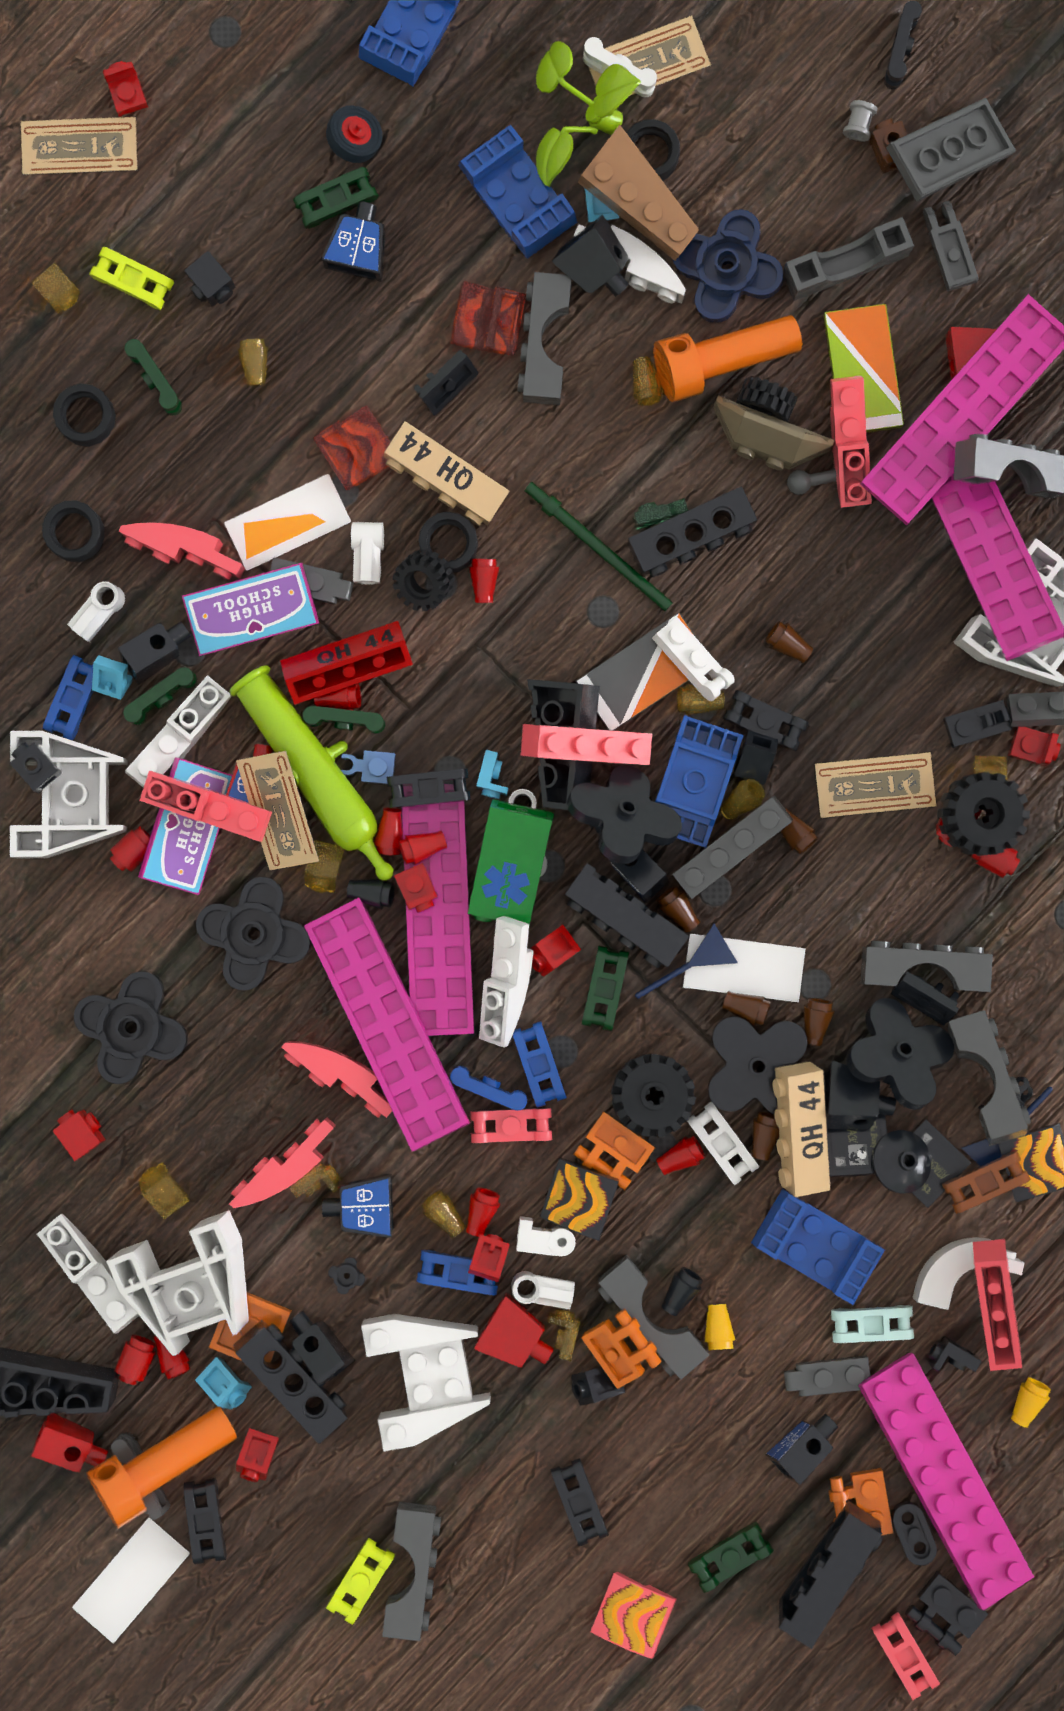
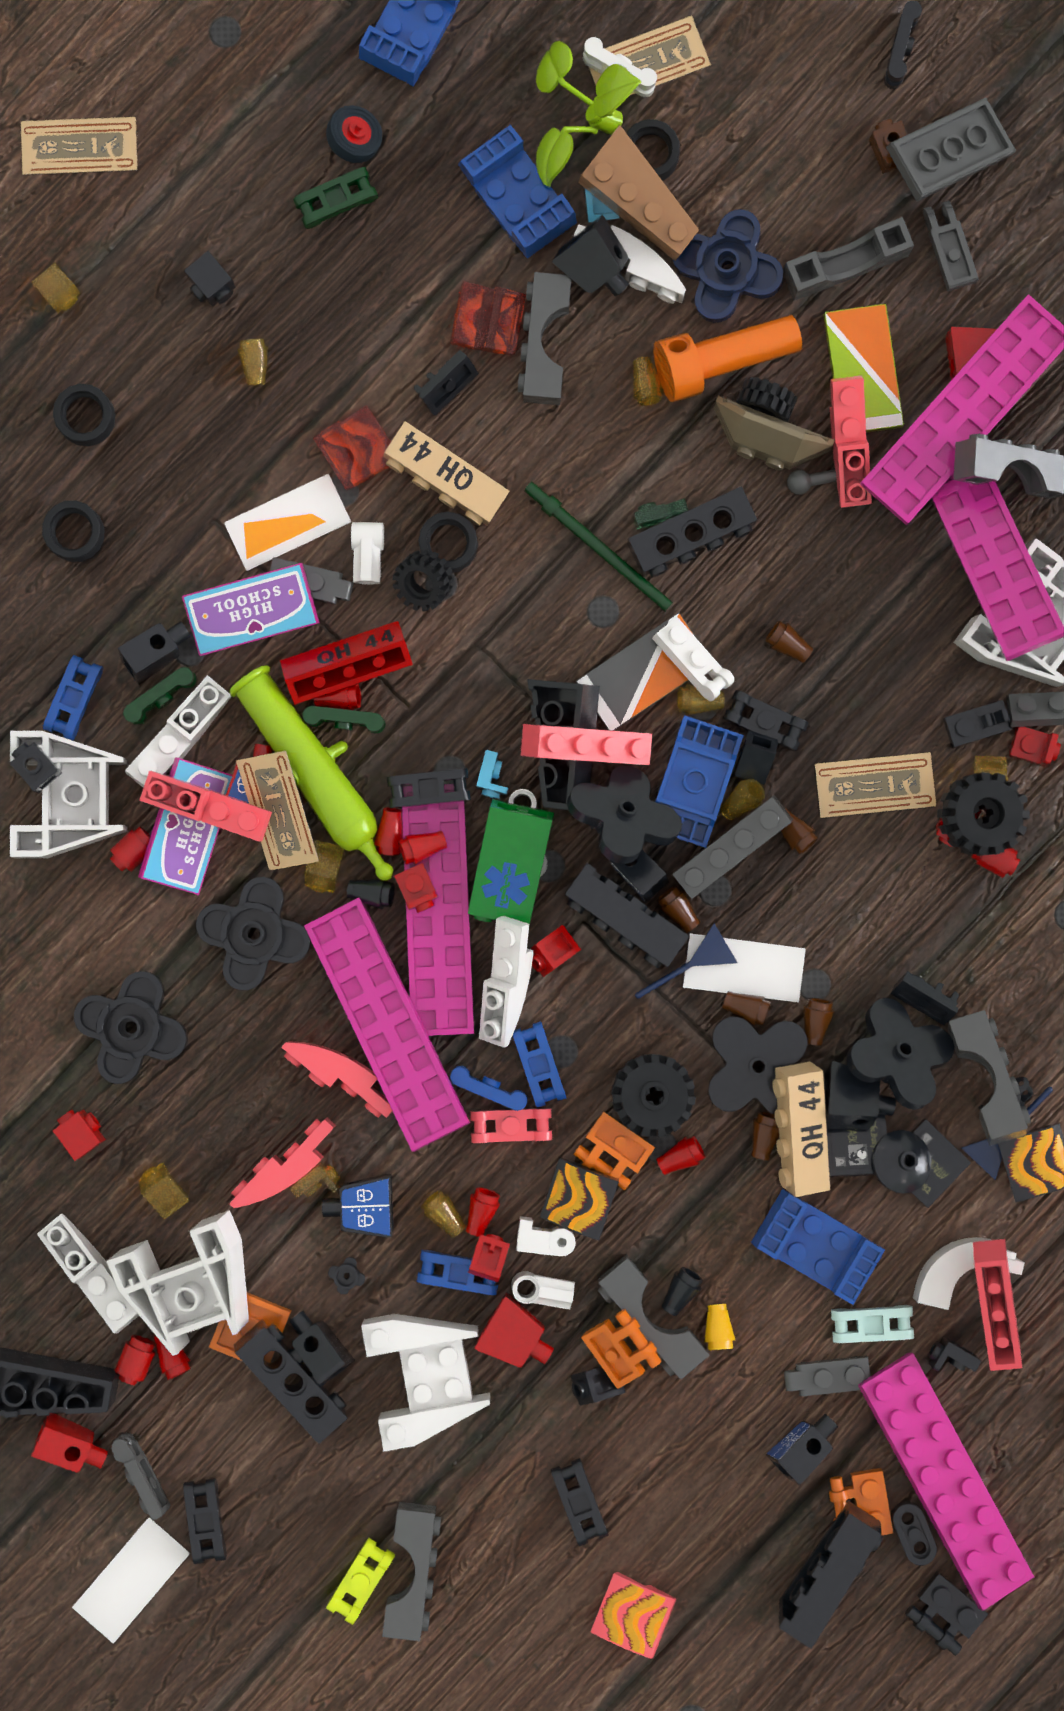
(94, 613): white piece -> none
(110, 677): medium azure bracket -> none
(125, 88): red bracket -> none
(125, 1485): orange piece -> none
(131, 278): neon yellow plate -> none
(153, 376): dark green plate -> none
(172, 541): coral slope -> none
(223, 1384): medium azure bracket -> none
(256, 1455): red bracket -> none
(357, 245): torso -> none
(374, 766): medium blue plate -> none
(484, 579): red cone -> none
(565, 1339): clear yellow bracket -> none
(605, 988): dark green plate -> none
(723, 1143): white plate -> none
(730, 1556): dark green plate -> none
(860, 120): light grey bush -> none
(905, 1656): coral plate -> none
(965, 970): dark grey arch -> none
(986, 1182): dark orange plate -> none
(1030, 1401): yellow cone -> none

